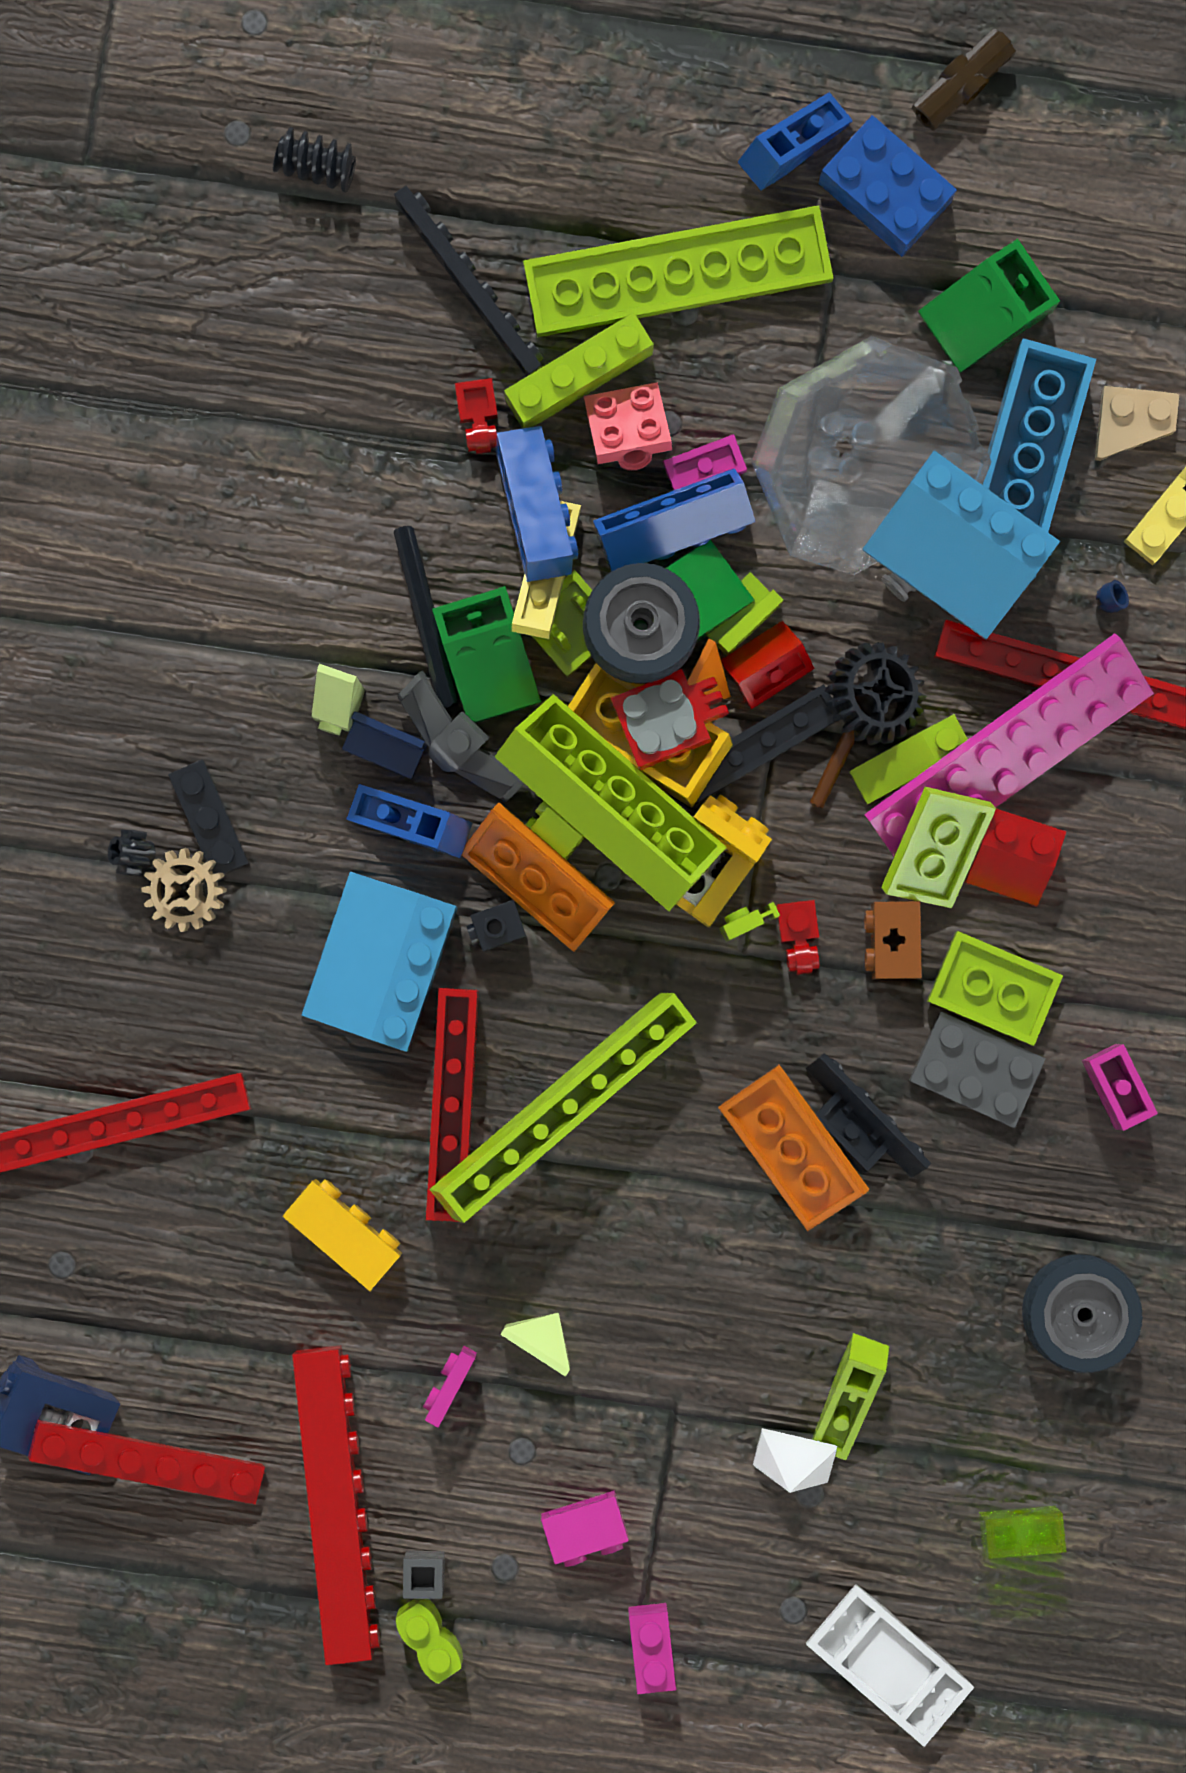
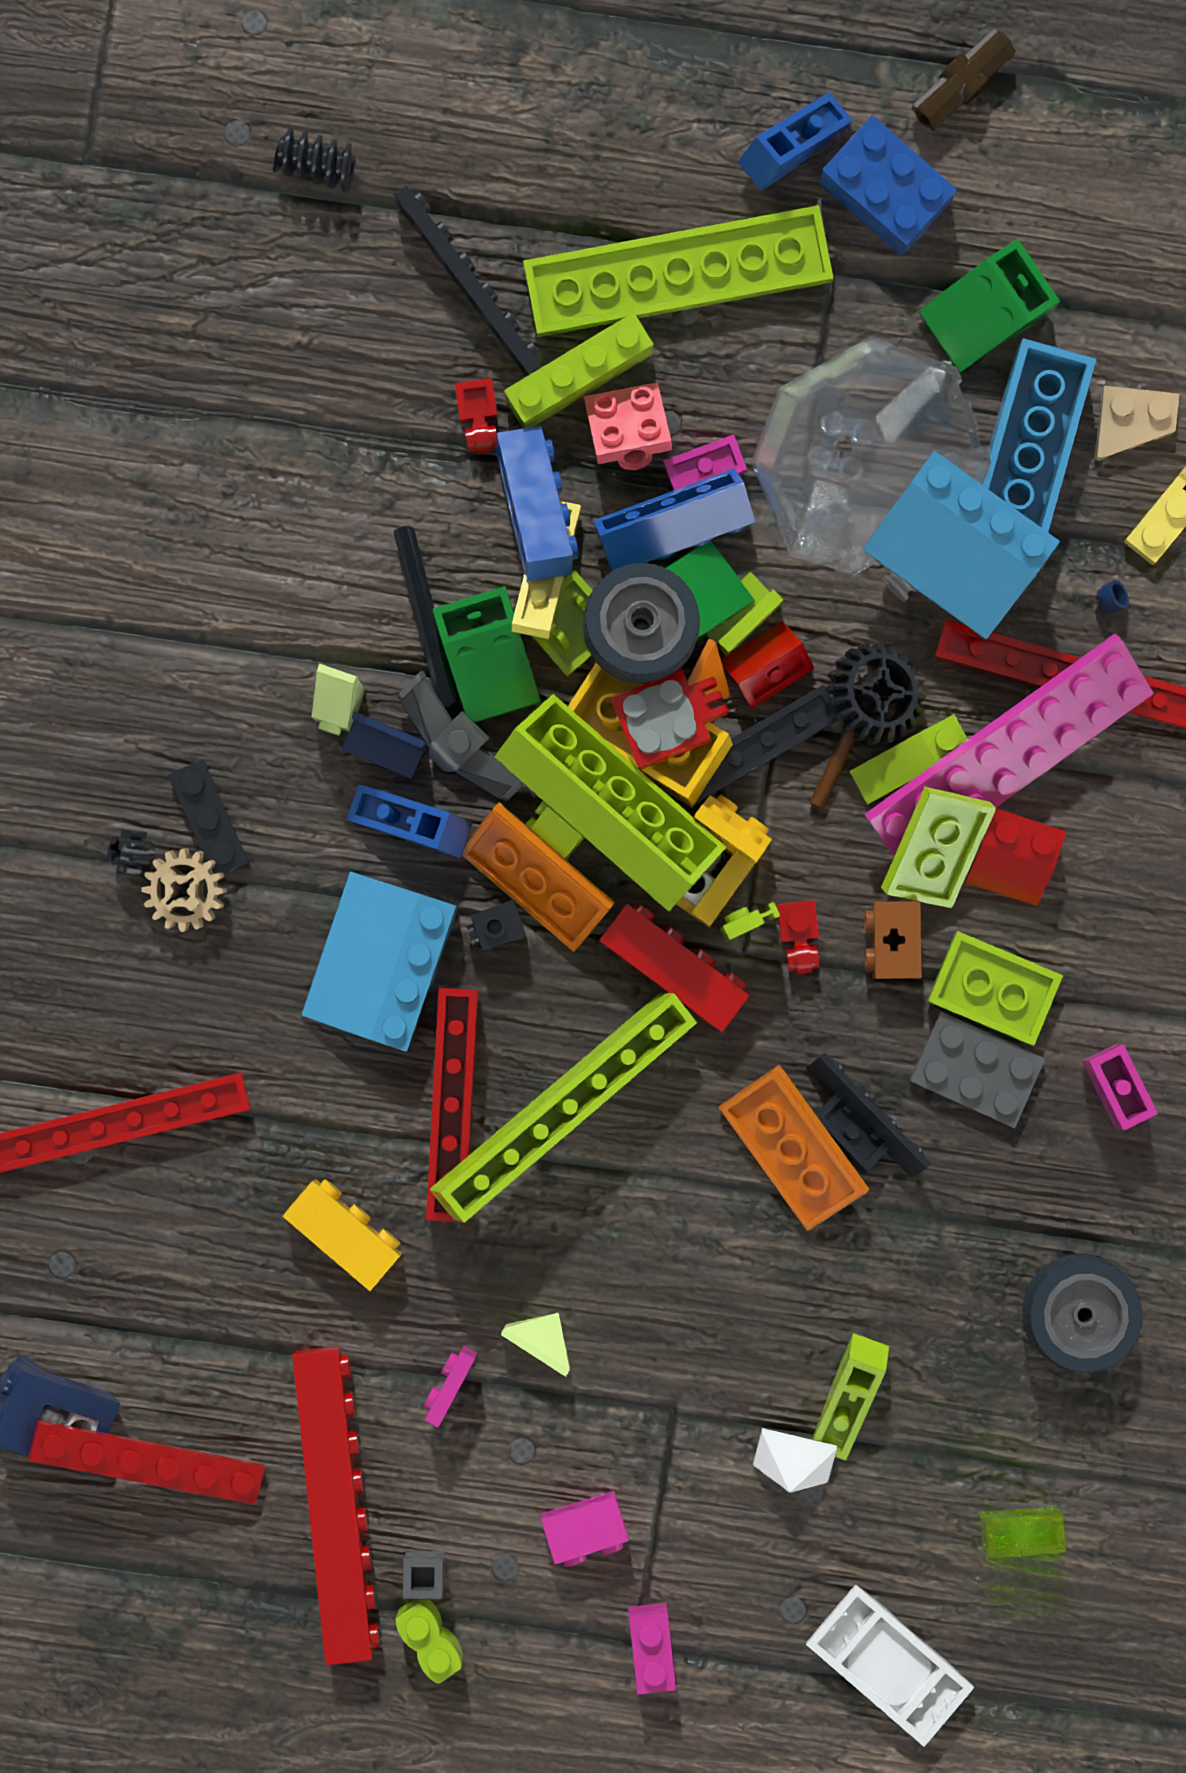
(674, 967): none -> red brick

